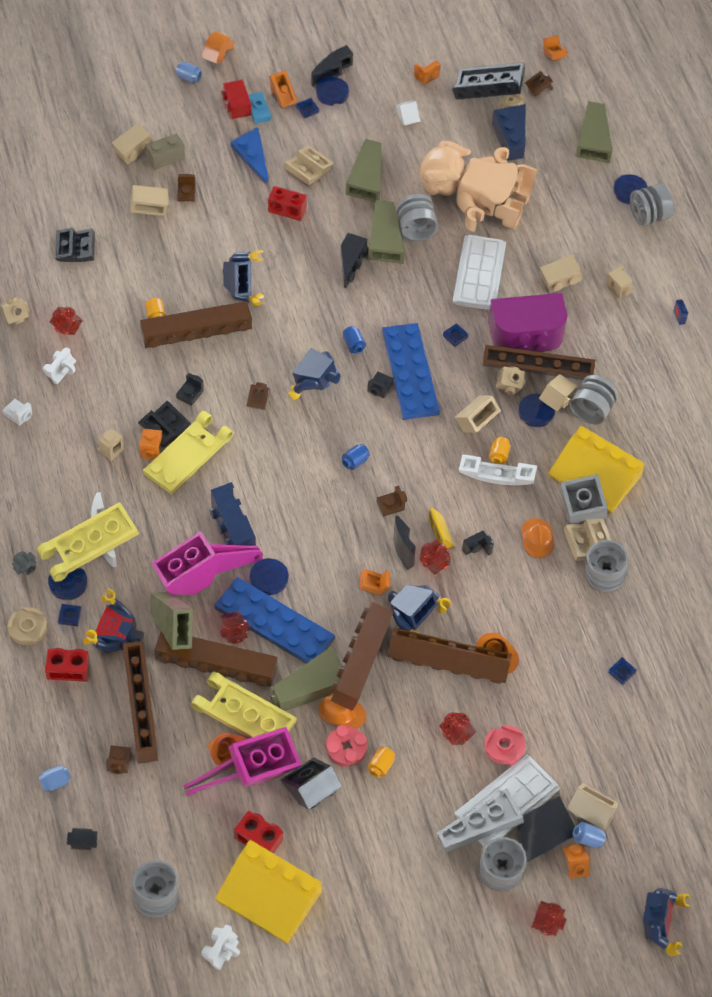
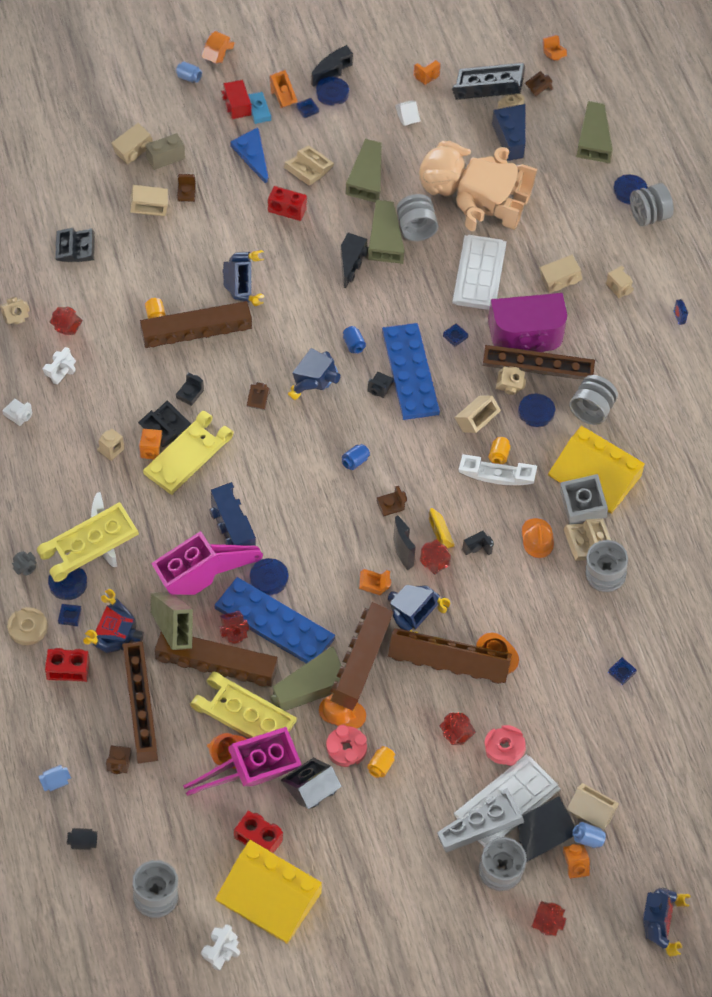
(558, 392): tan brick -> none

